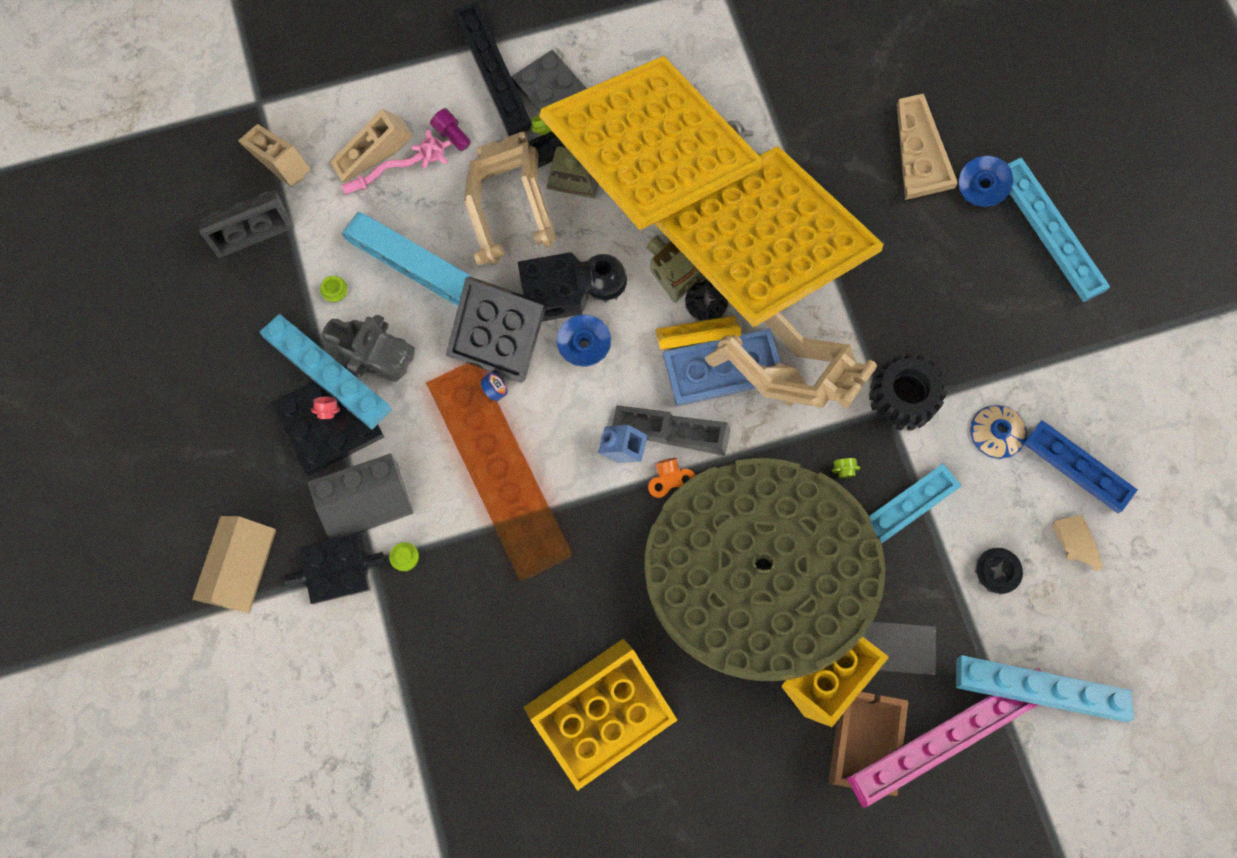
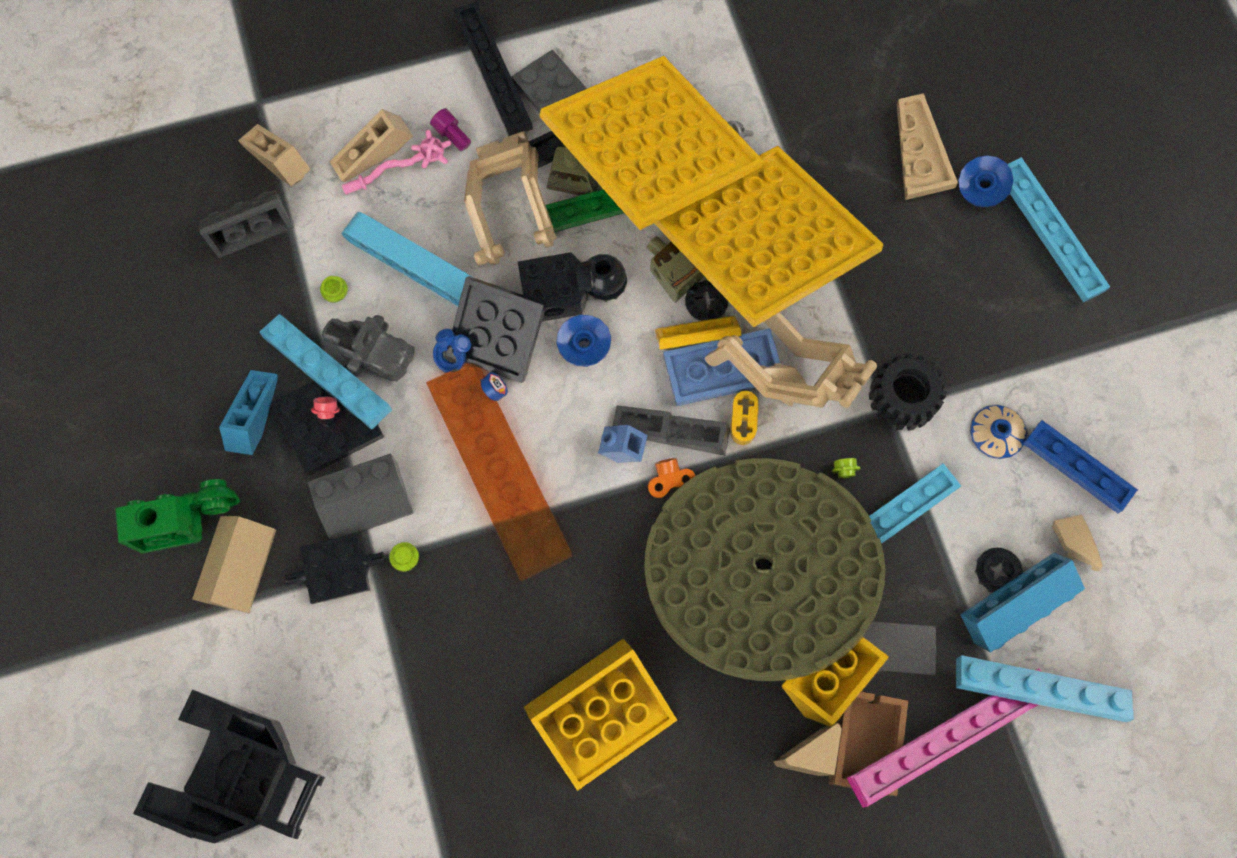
(172, 519): none -> green brick
(237, 779): none -> black piece
(248, 413): none -> dark azure slope
(460, 345): none -> blue piece
(539, 126): lime plate -> none
(582, 210): none -> green plate
(750, 419): none -> yellow beam
(815, 754): none -> tan slope
(1022, 602): none -> dark azure brick

